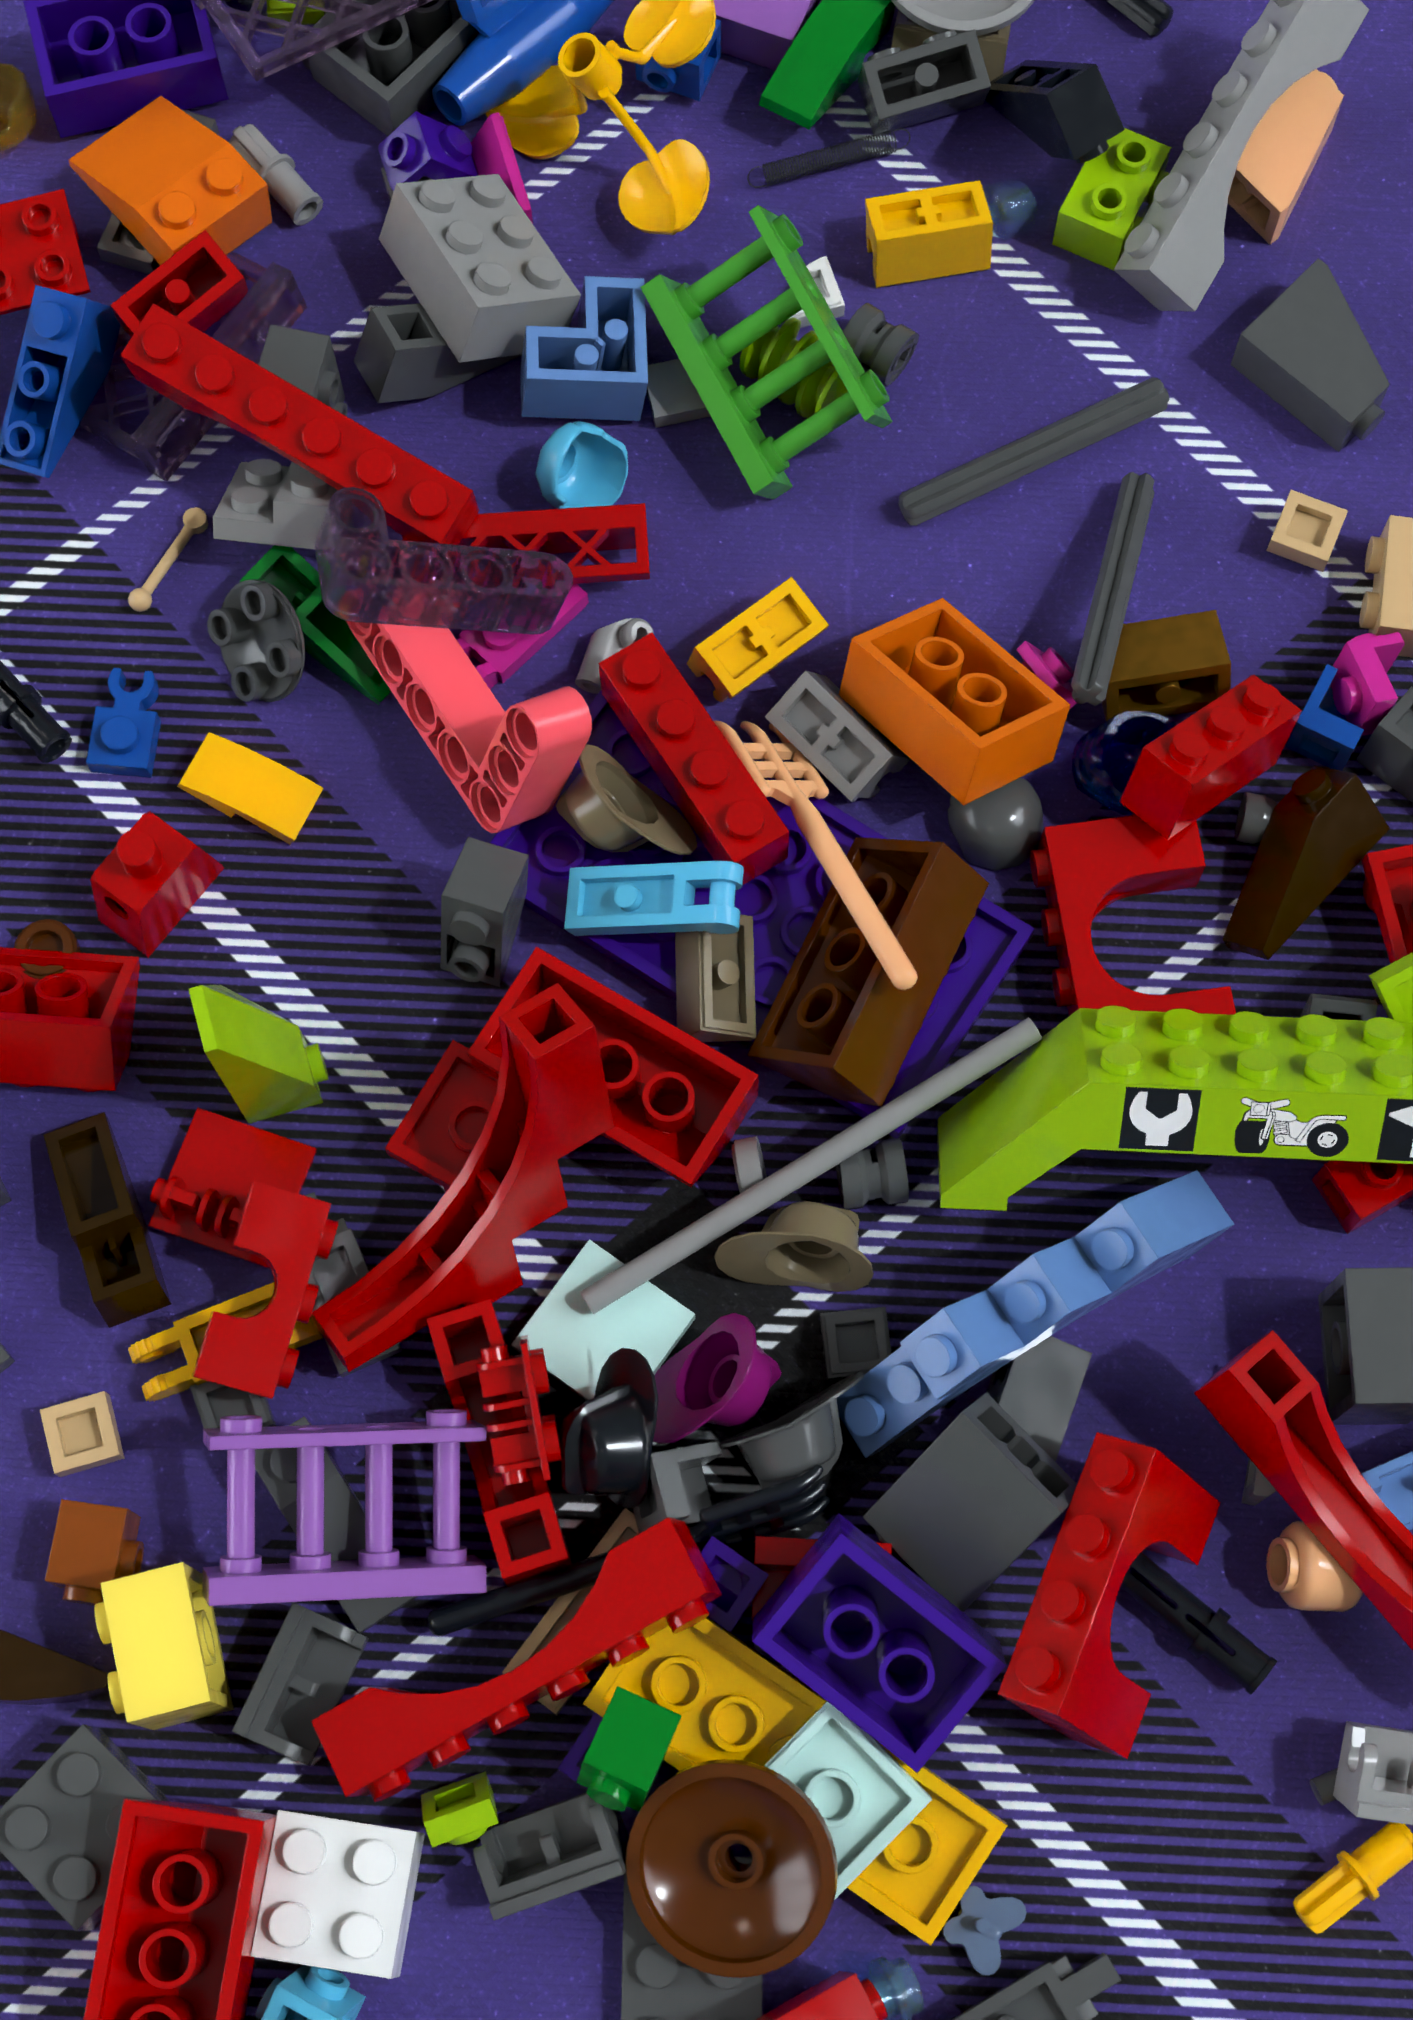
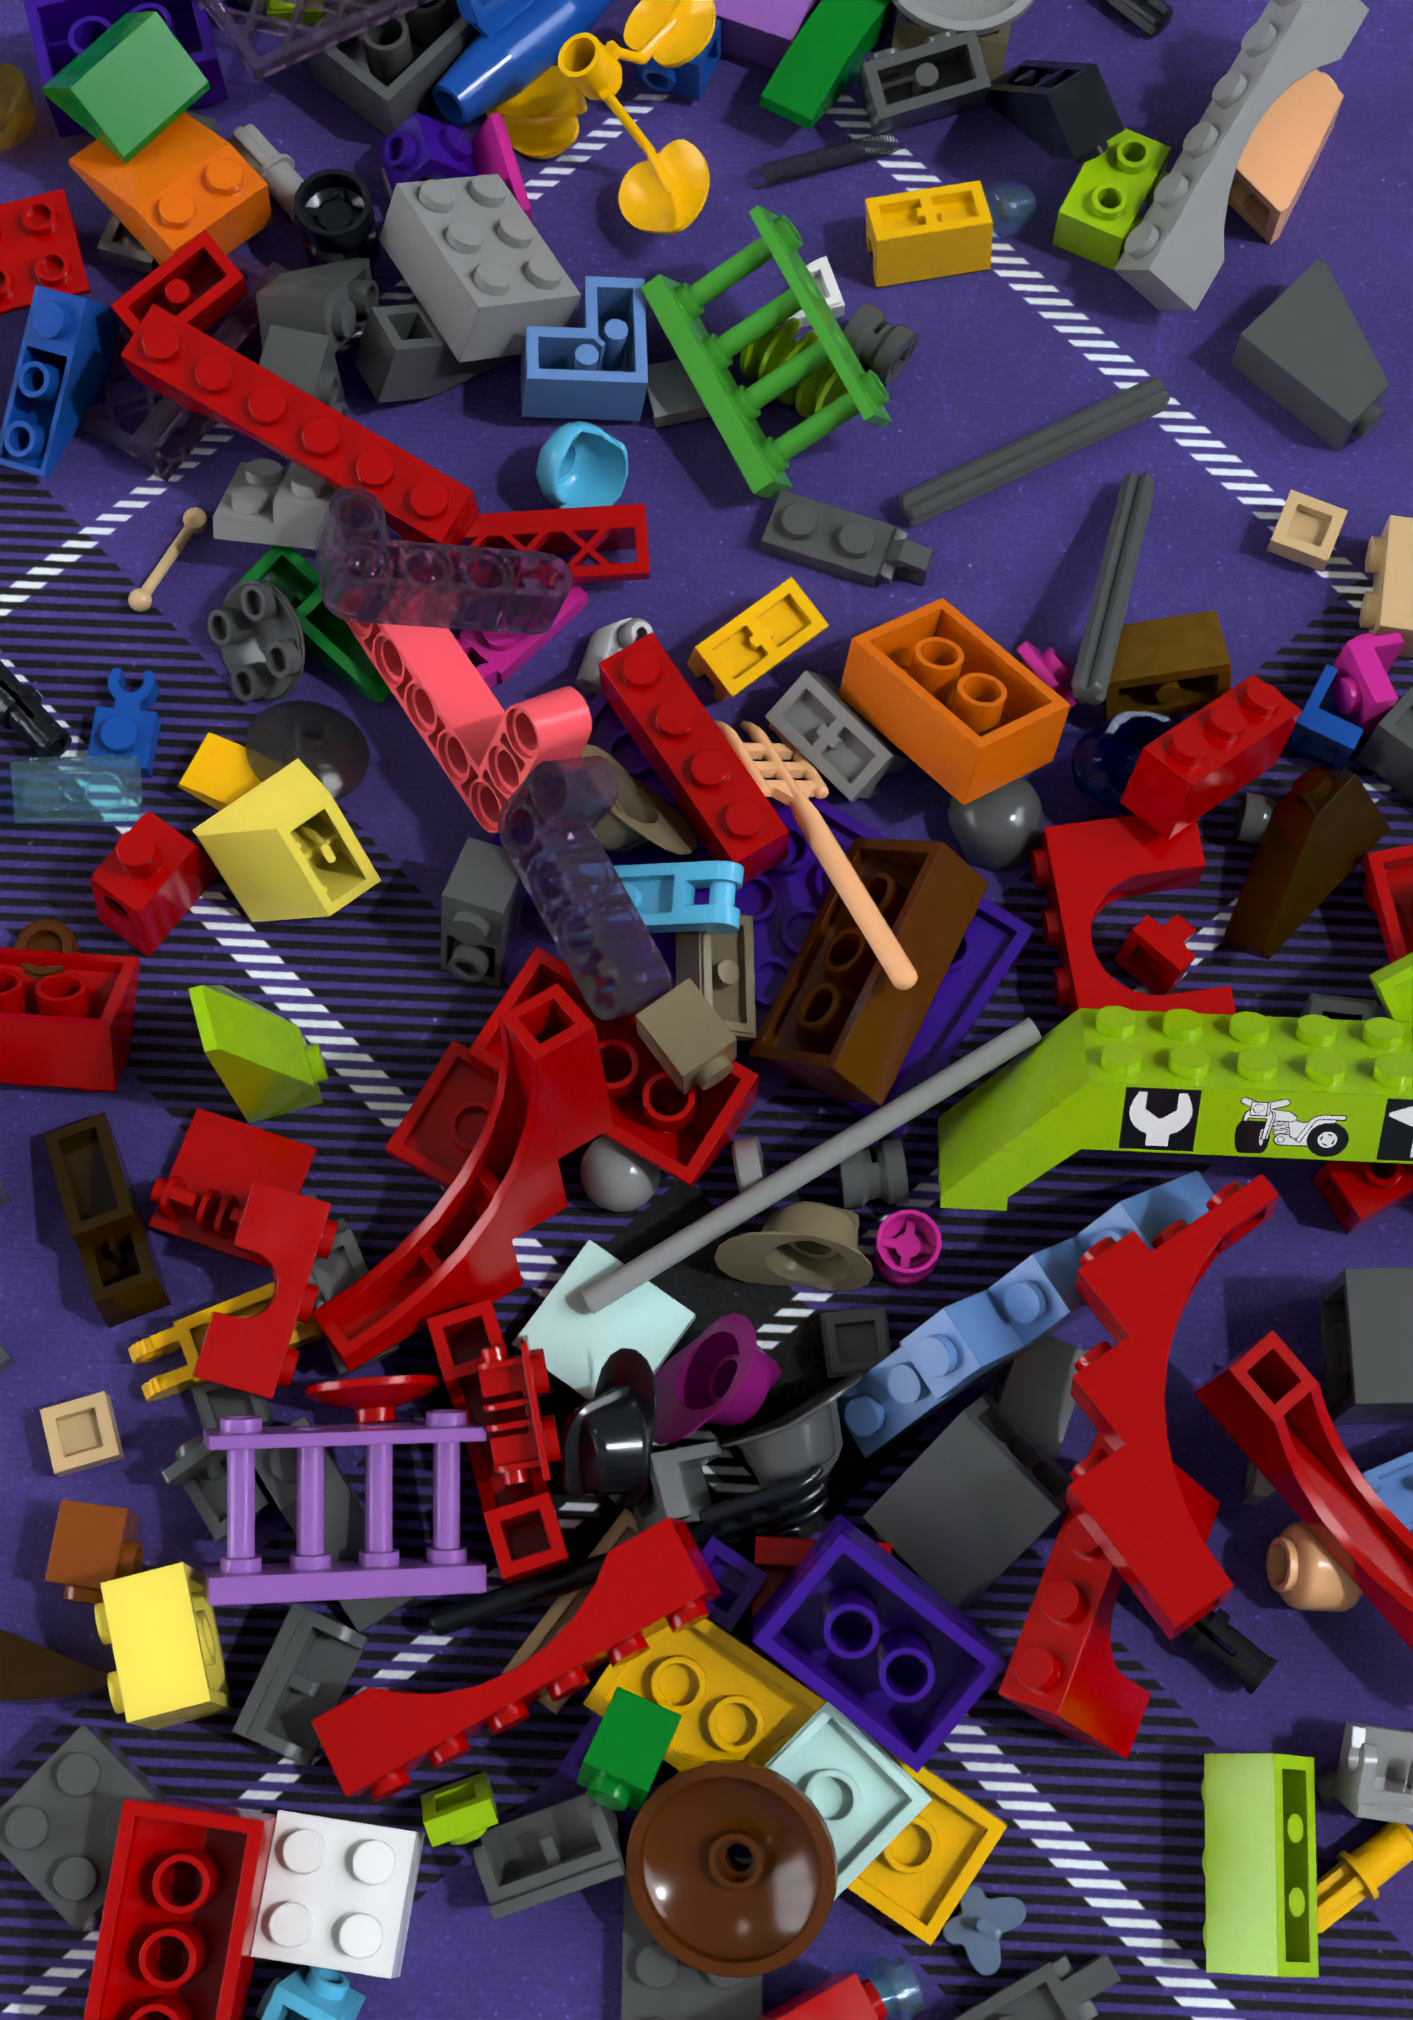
(76, 789): none -> clear light blue plate
(129, 84): none -> green slope
(205, 1481): none -> dark grey bracket
(287, 849): none -> light yellow slope
(317, 736): none -> clear smoke dish
(320, 300): none -> dark grey slope
(336, 218): none -> black wheel
(373, 1397): none -> red dish
(576, 887): none -> clear purple beam
(616, 1176): none -> light grey piece
(688, 1038): none -> dark tan brick
(843, 543): none -> dark grey hinge
(909, 1235): none -> dark pink wheel
(1133, 1495): none -> red arch
(1157, 953): none -> red tile
(1260, 1865): none -> lime brick

